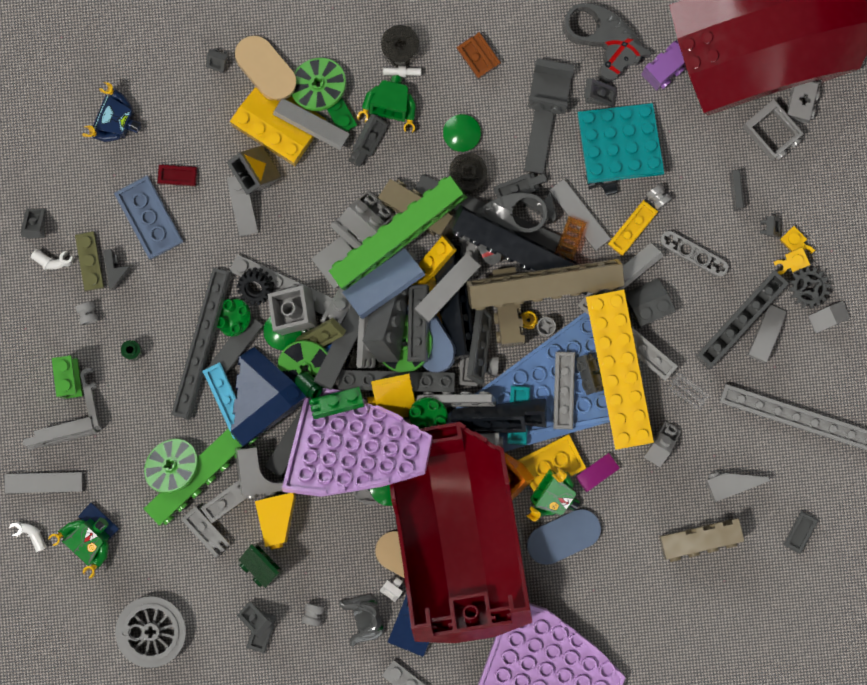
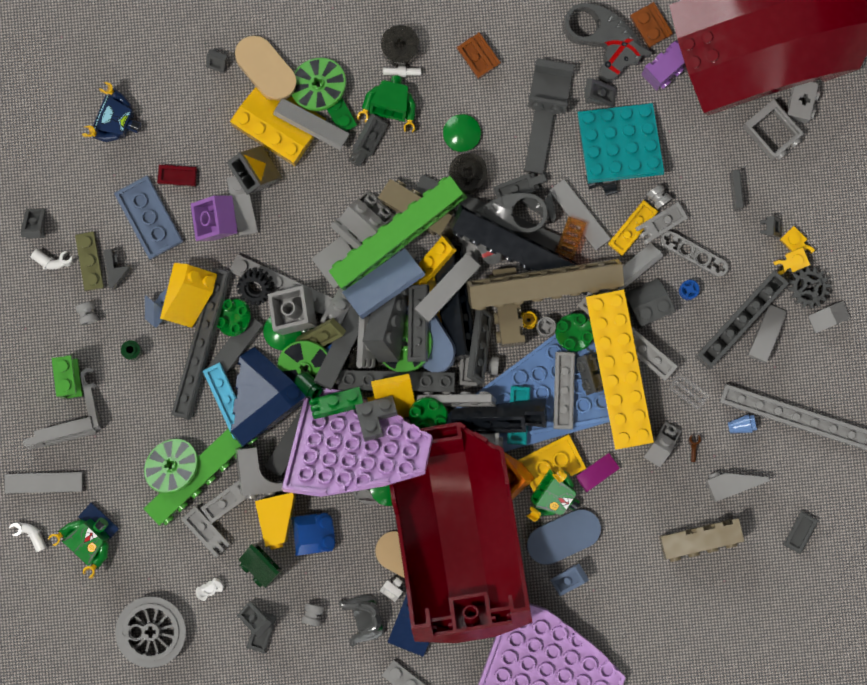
(154, 309): none -> sand blue slope
(187, 294): none -> yellow slope
(209, 589): none -> white piece
(214, 218): none -> medium lavender brick
(313, 533): none -> blue slope
(370, 414): none -> dark grey plate
(569, 579): none -> sand blue slope
(574, 332): none -> green dish
(651, 25): none -> dark orange plate
(662, 222): none -> light grey hinge
(692, 290): none -> blue wheel
(693, 447): none -> reddish brown hand
(743, 425): none -> medium blue cone

